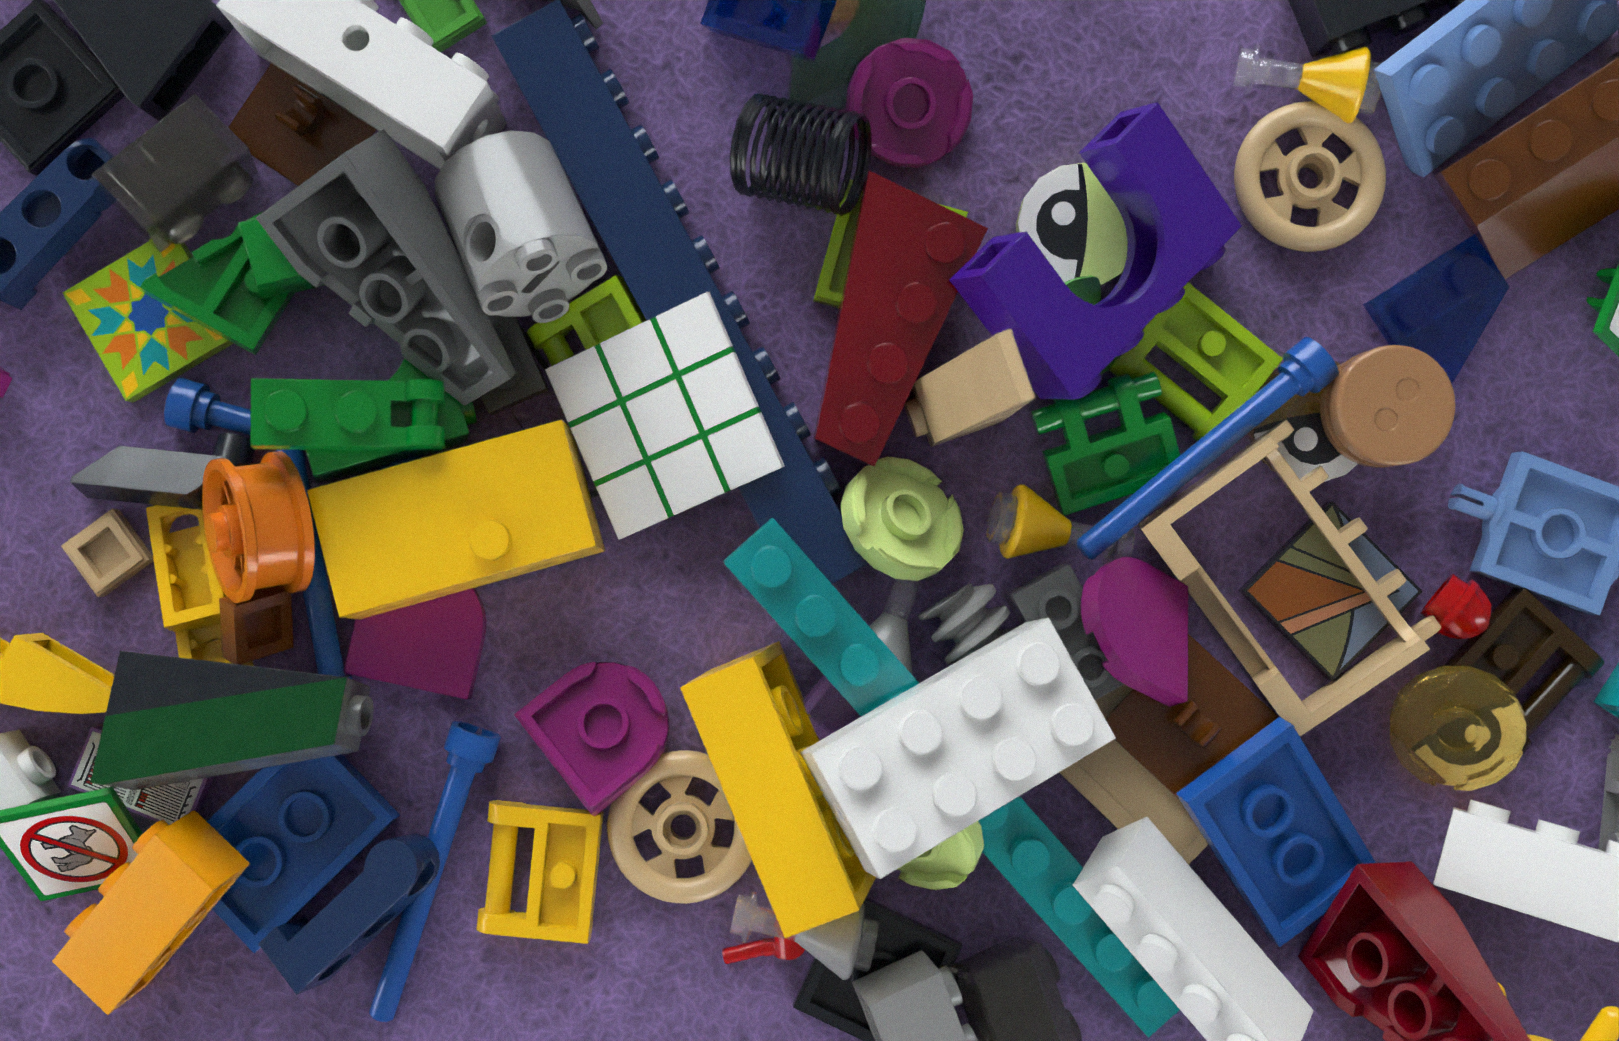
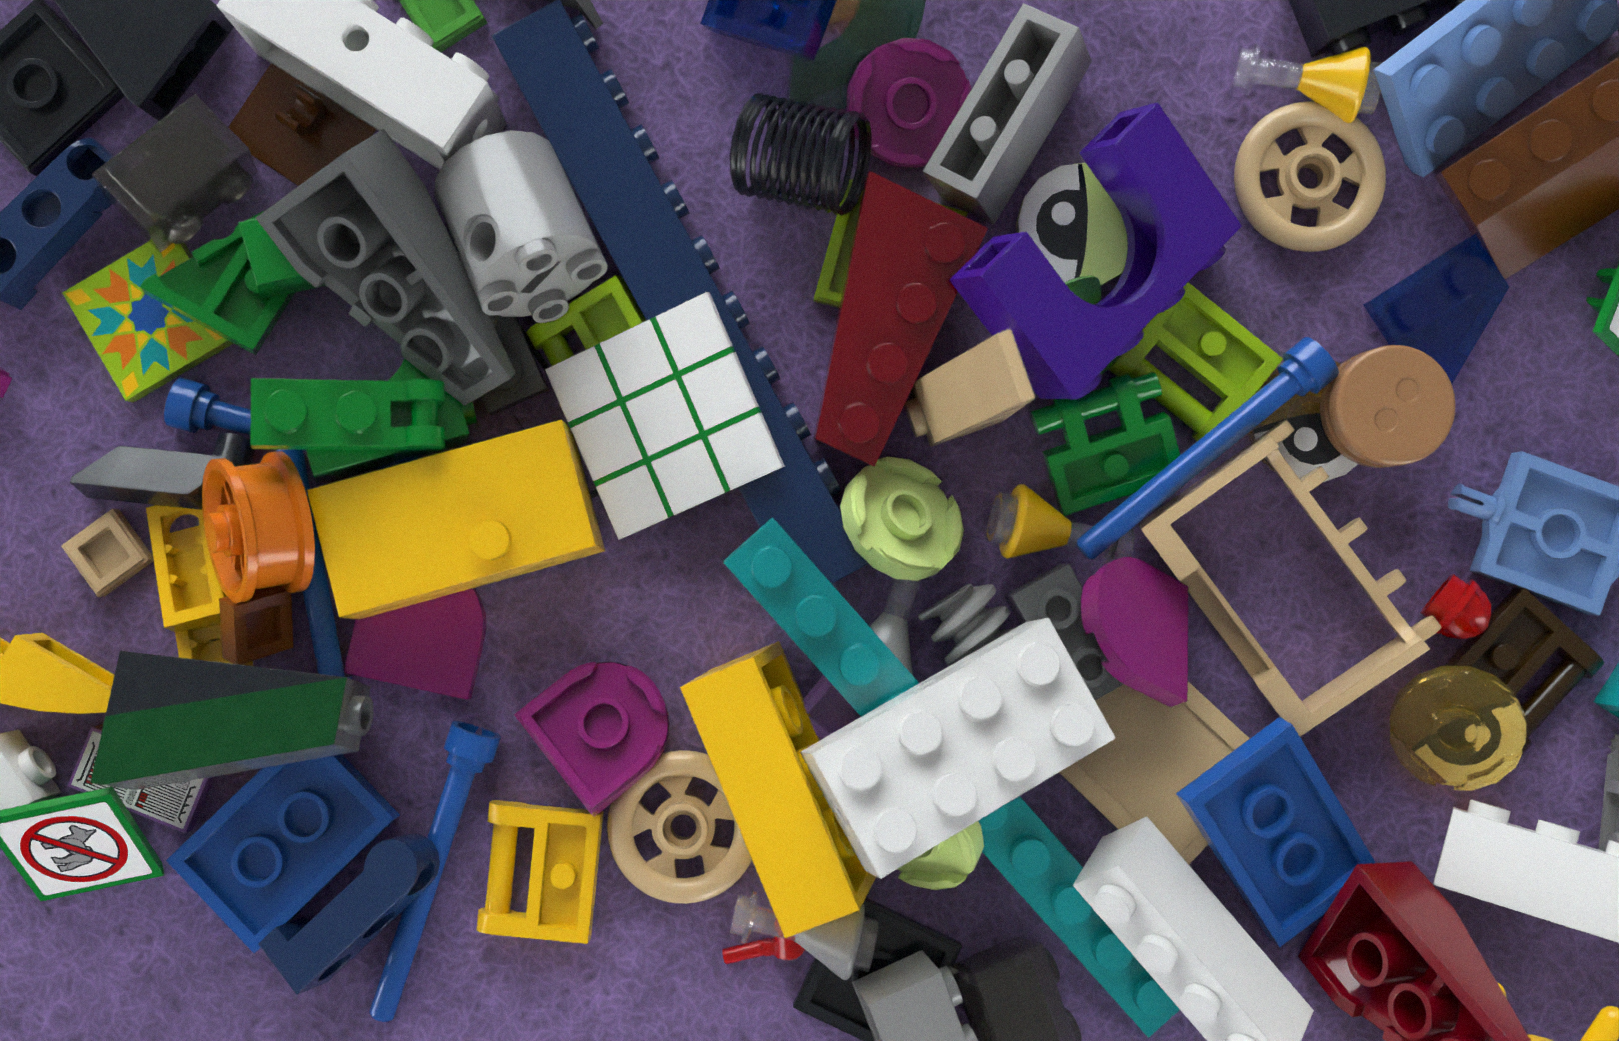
(148, 909): light orange brick -> none
(1008, 113): none -> light grey brick
(1194, 735): reddish brown piece -> none
(1318, 600): tile -> none

